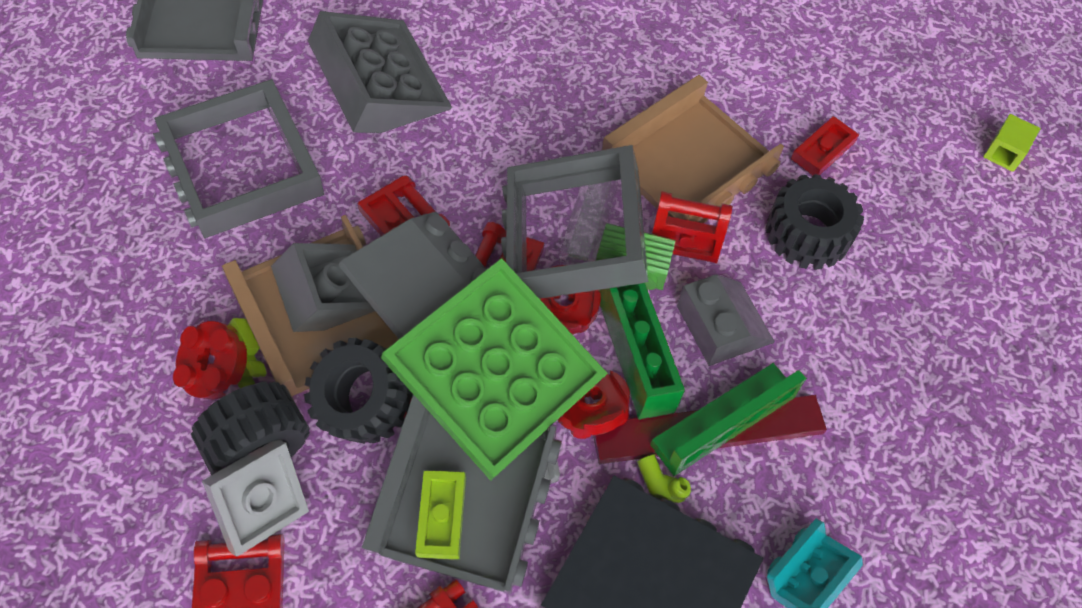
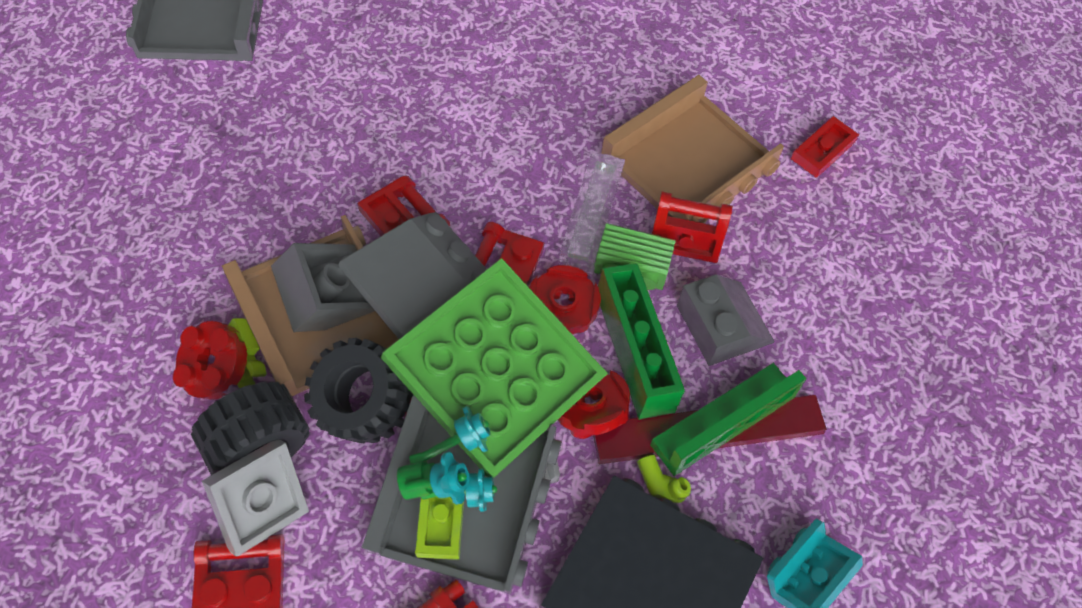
(253, 204): dark grey window -> none
(375, 71): dark grey slope -> none
(449, 476): none -> teal plant
(565, 174): dark grey window -> none
(806, 241): black tyre -> none
(1012, 142): lime brick -> none

